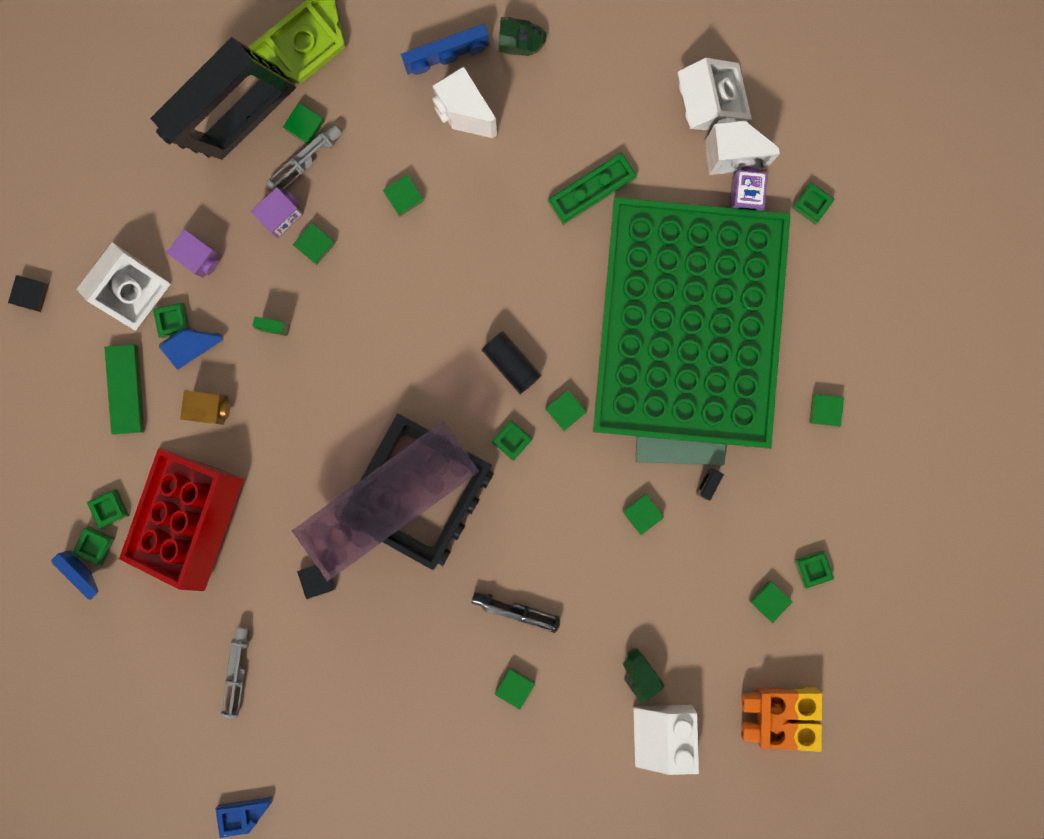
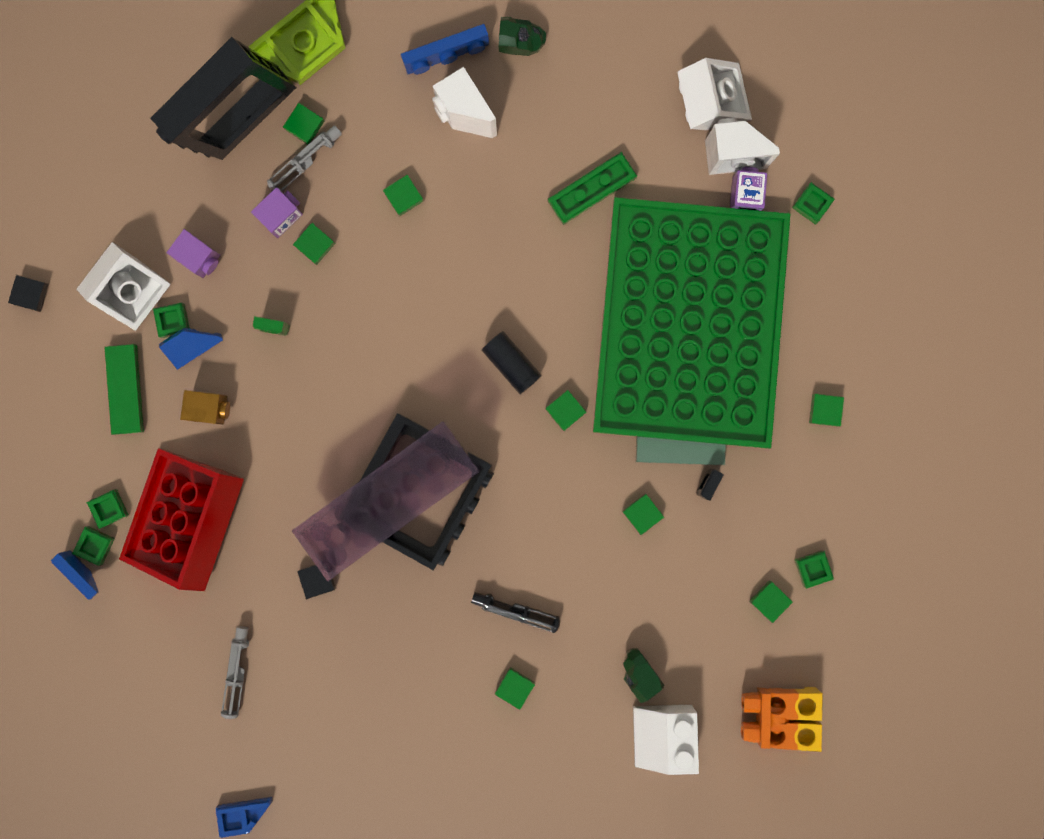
(512, 440): green tile -> none

